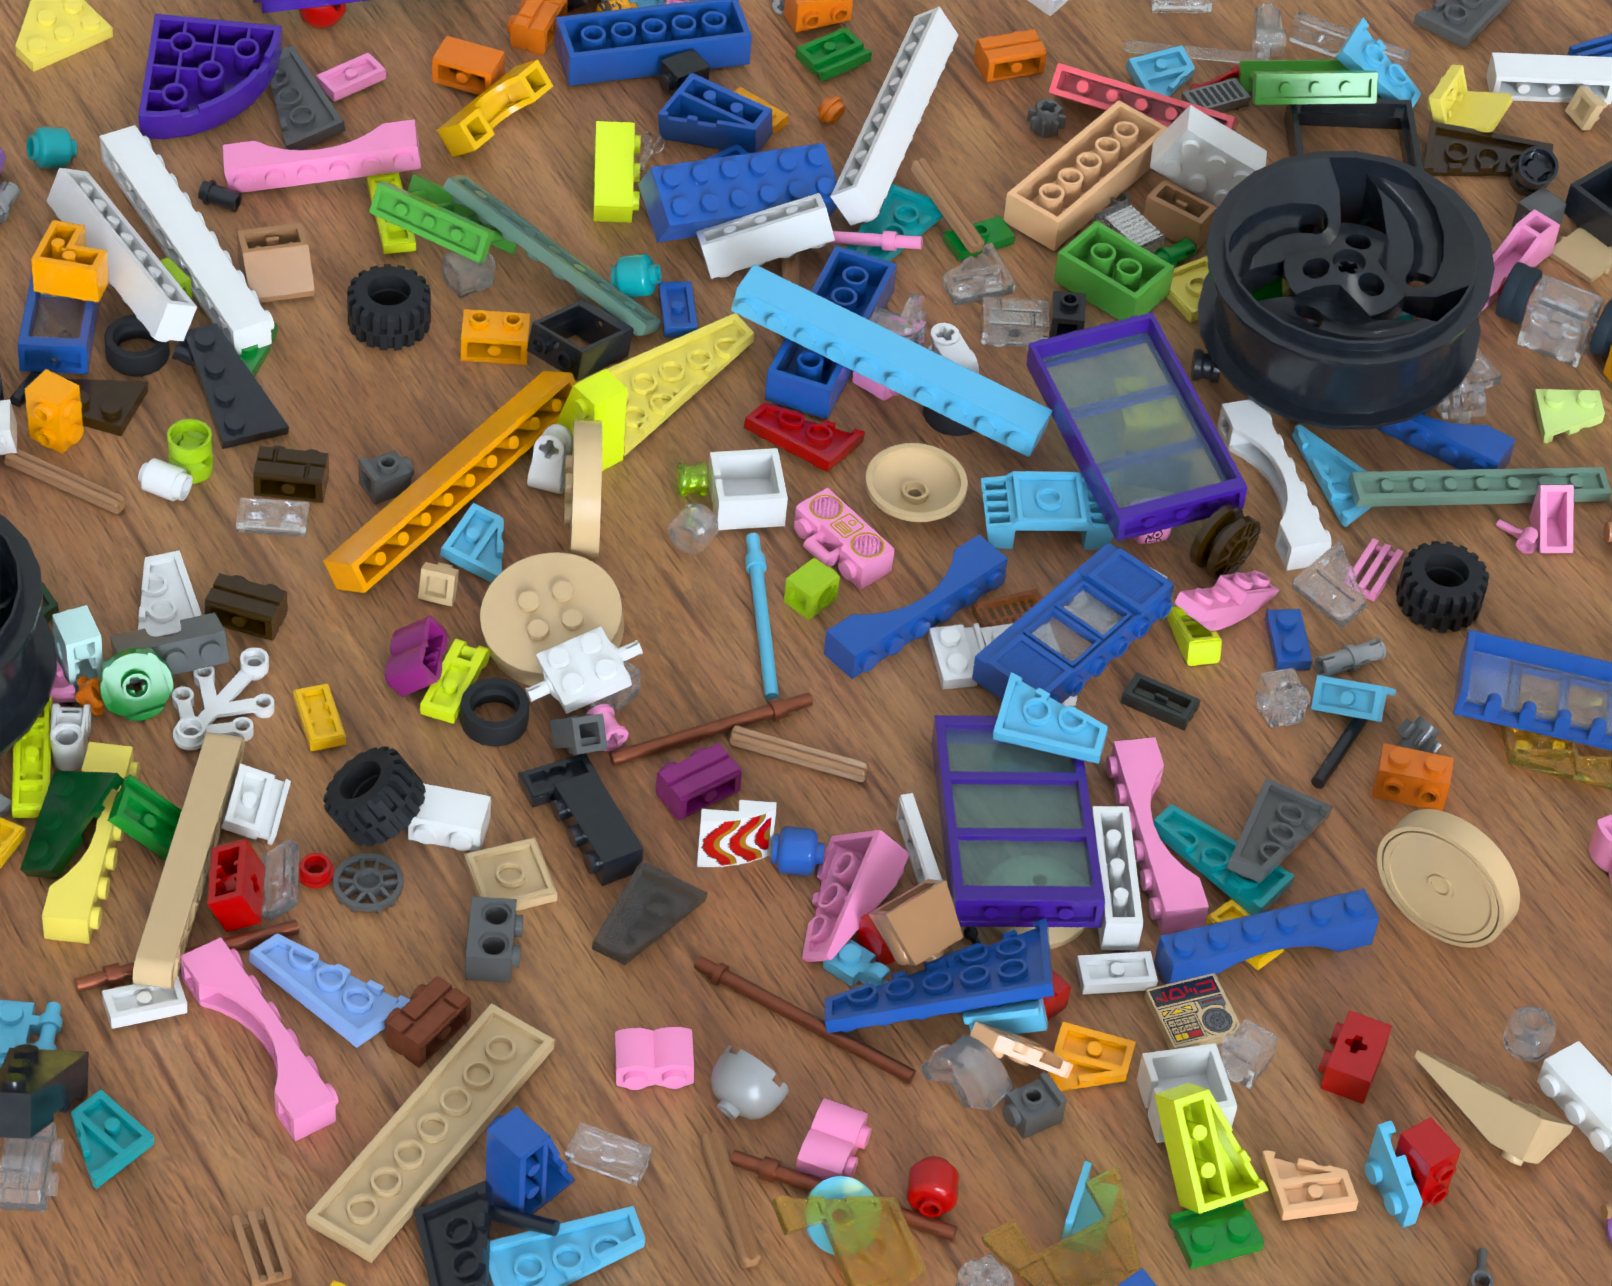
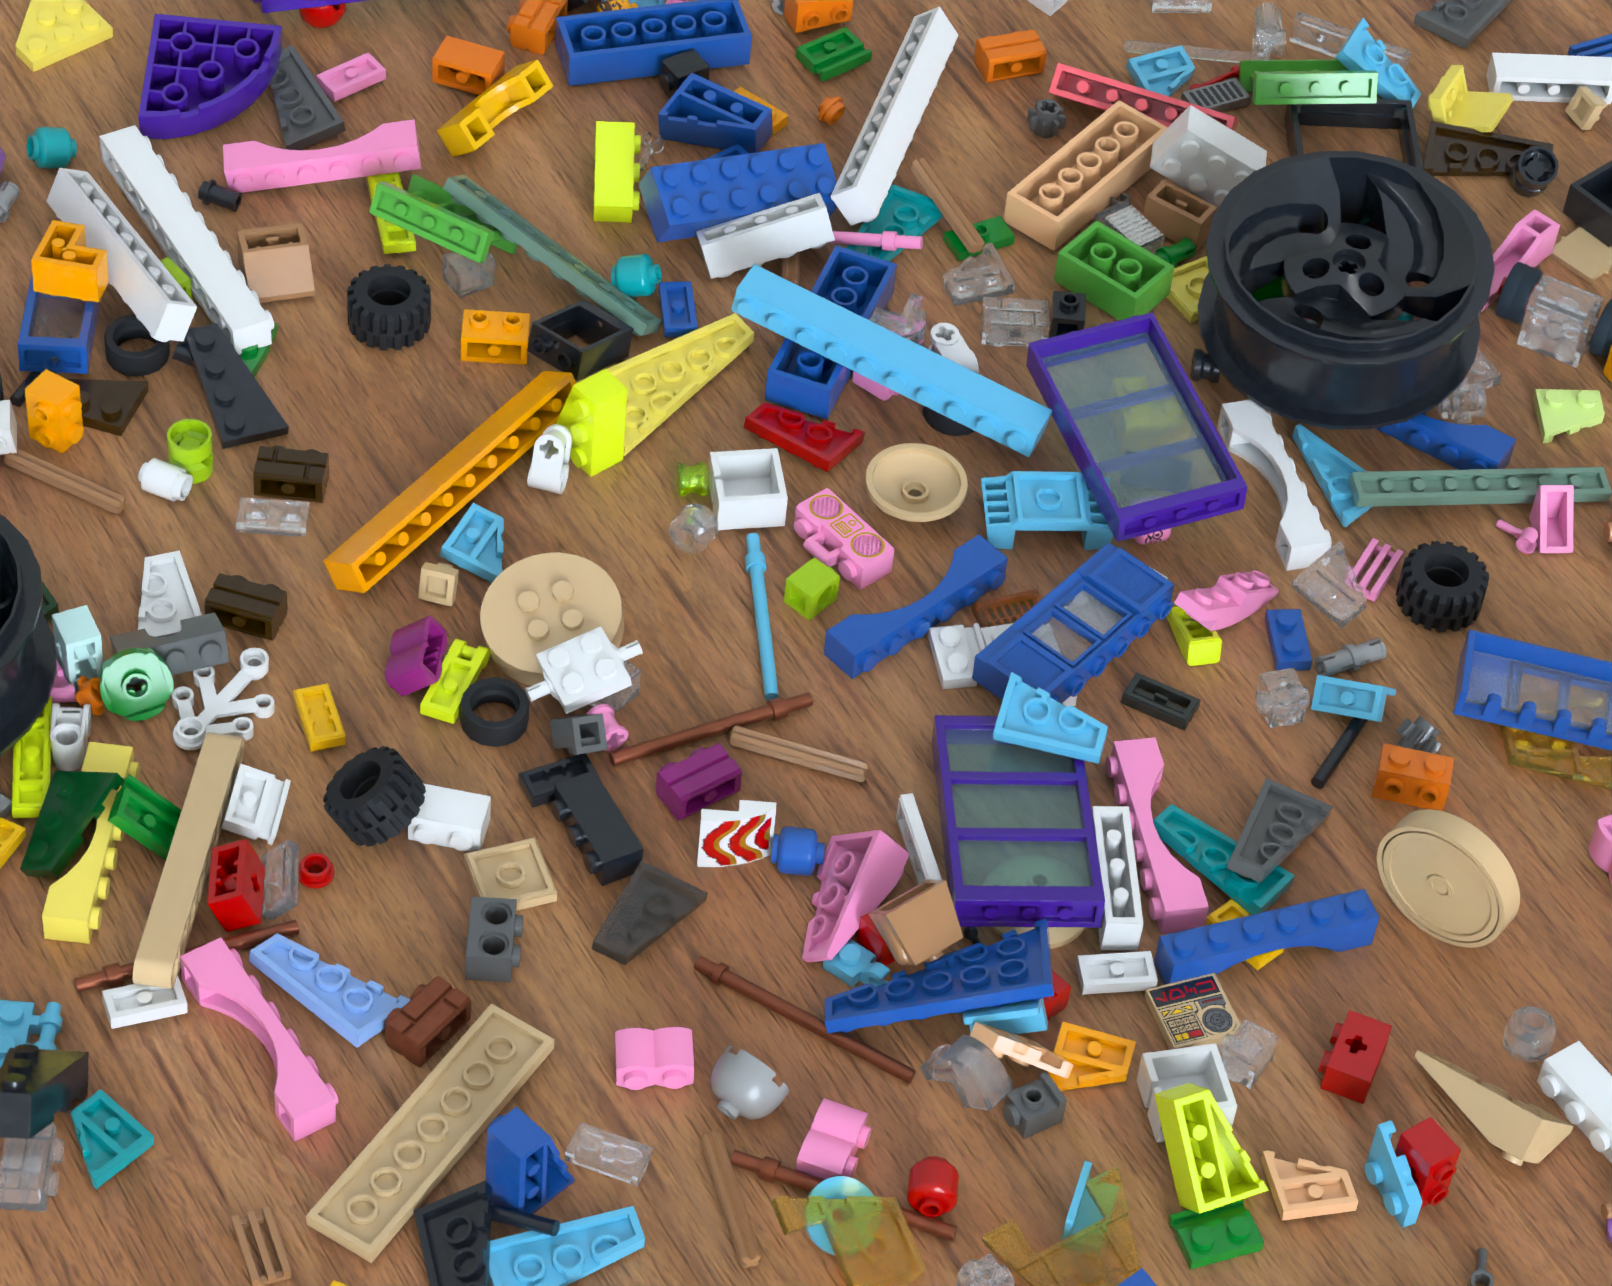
(368, 883): dark grey wheel -> none
(385, 476): dark grey brick -> none
(583, 489): tan brick -> none
(1225, 541): dark brown wheel -> none
(1543, 202): dark grey brick -> none

